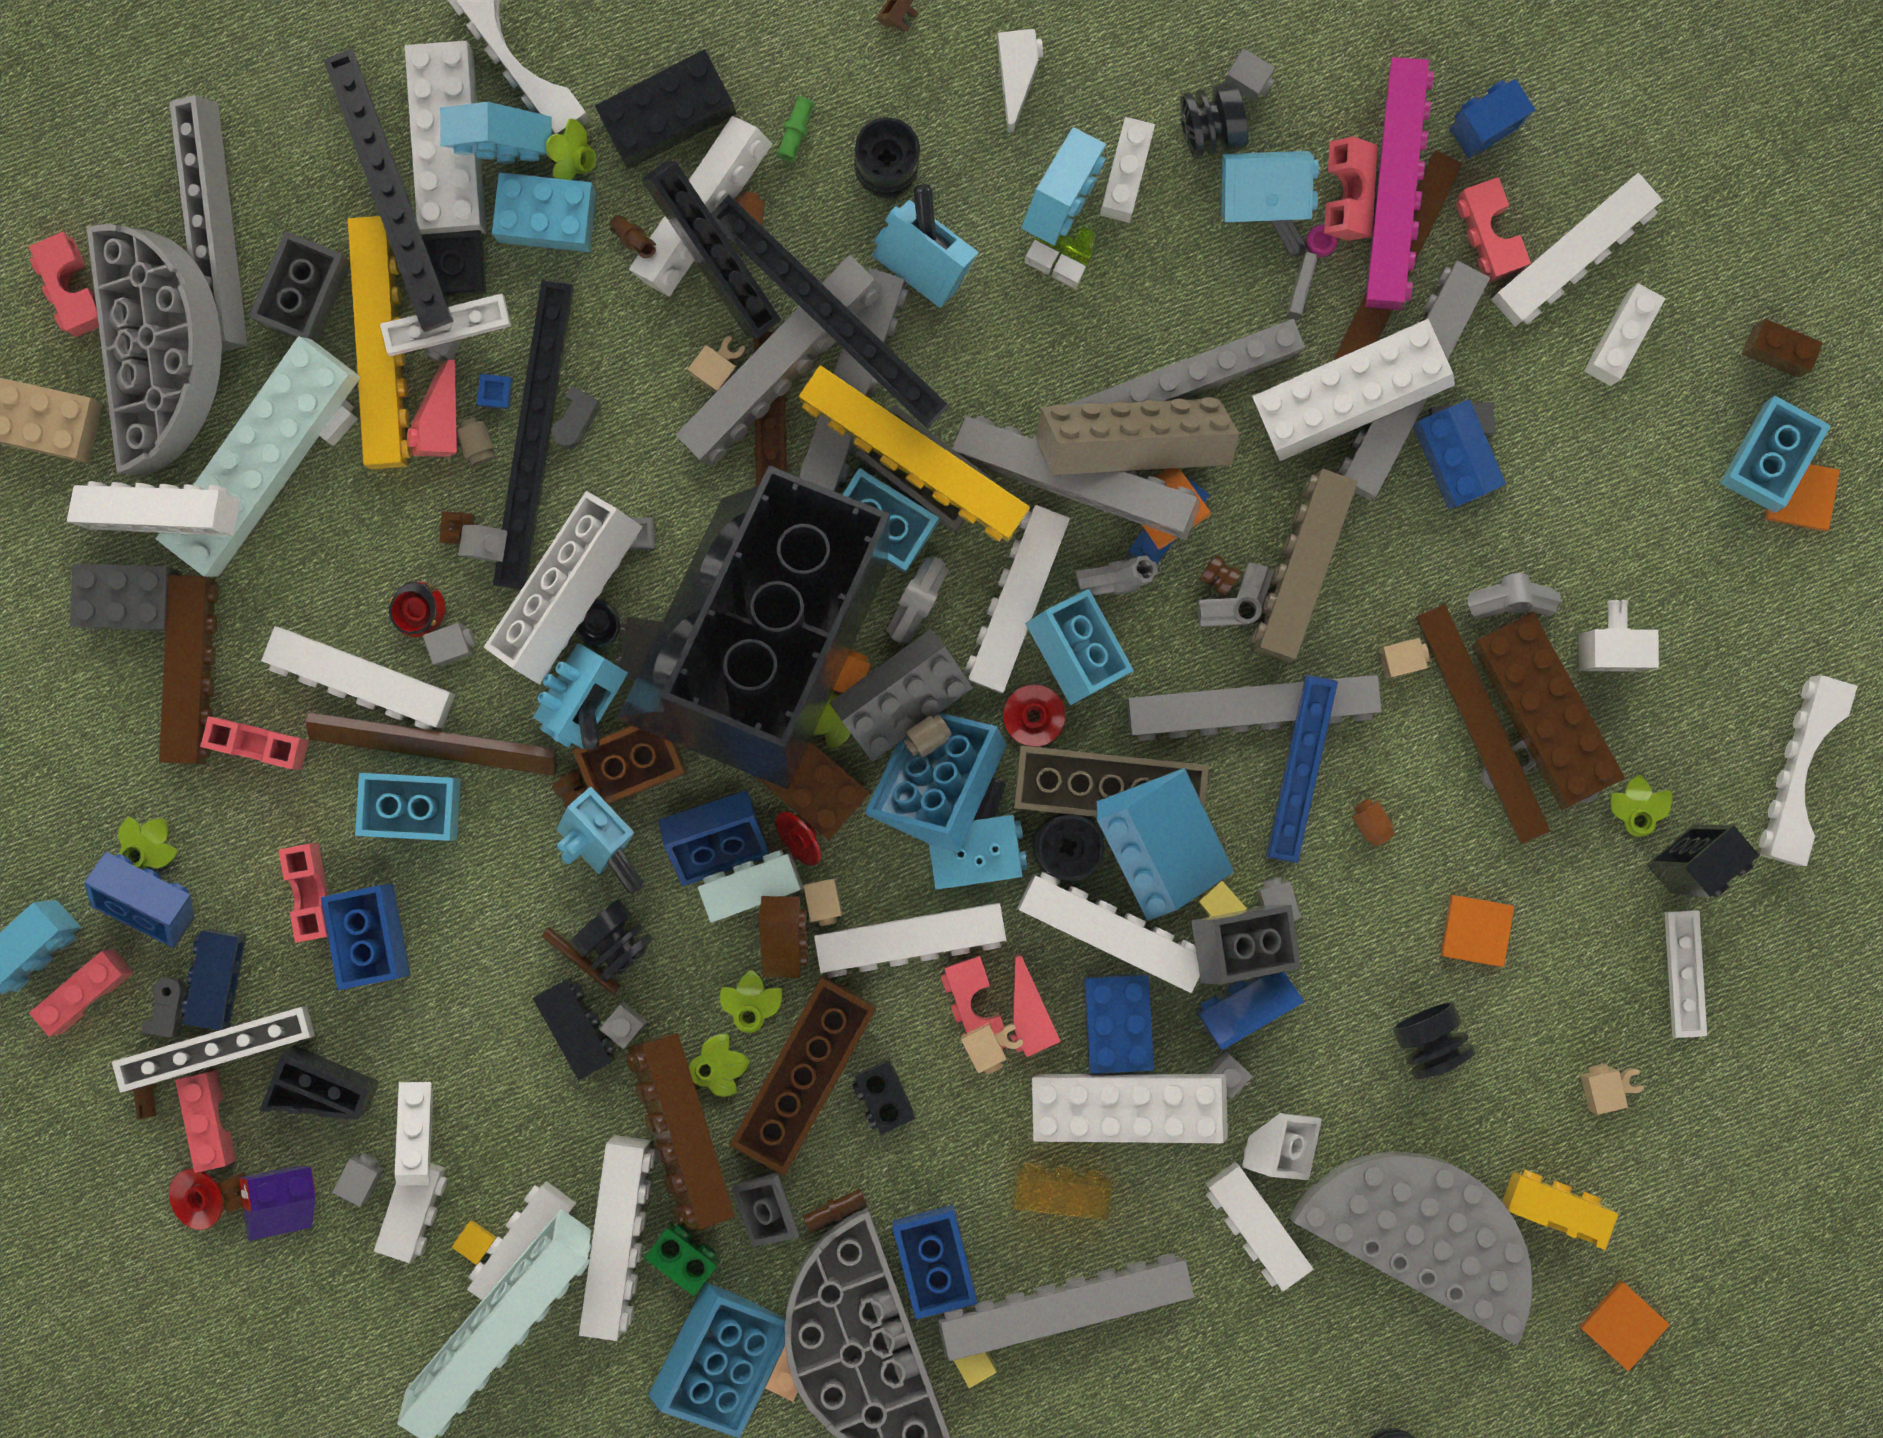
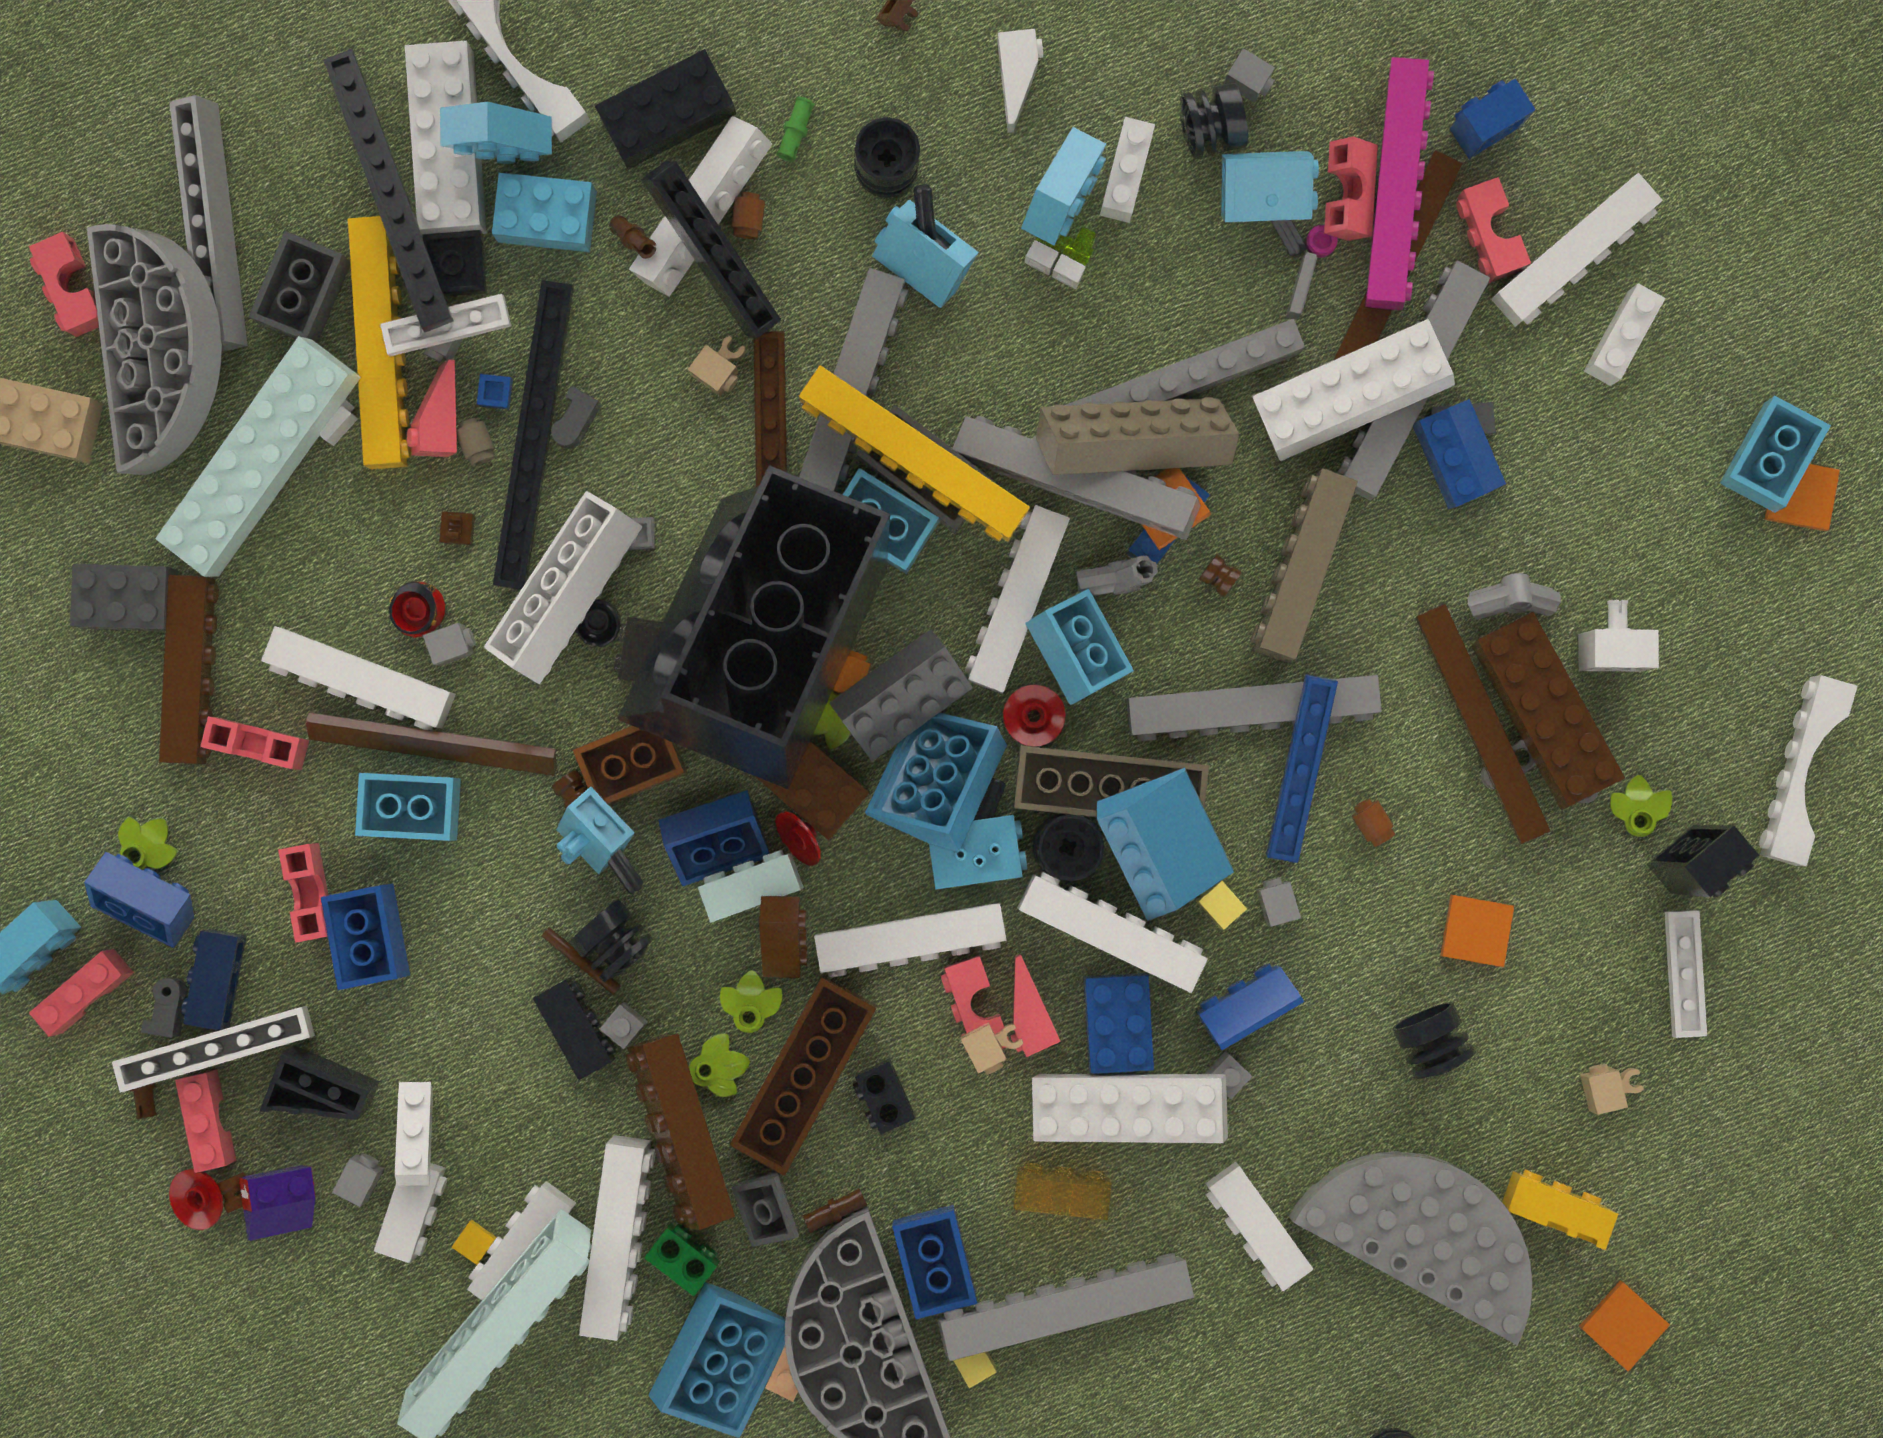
(154, 509): white brick -> none
(482, 543): light grey brick -> none
(570, 151): lime plate -> none
(578, 697): medium azure piece -> none
(772, 369): light grey brick -> none
(823, 901): tan brick -> none
(829, 312): black plate -> none
(917, 600): light grey piece -> none
(927, 736): dark tan brick -> none
(1246, 944): dark grey brick -> none
(1251, 591): light grey piece -> none
(1283, 1147): white slope -> none
(1404, 658): tan brick -> none
(1782, 348): reddish brown brick -> none

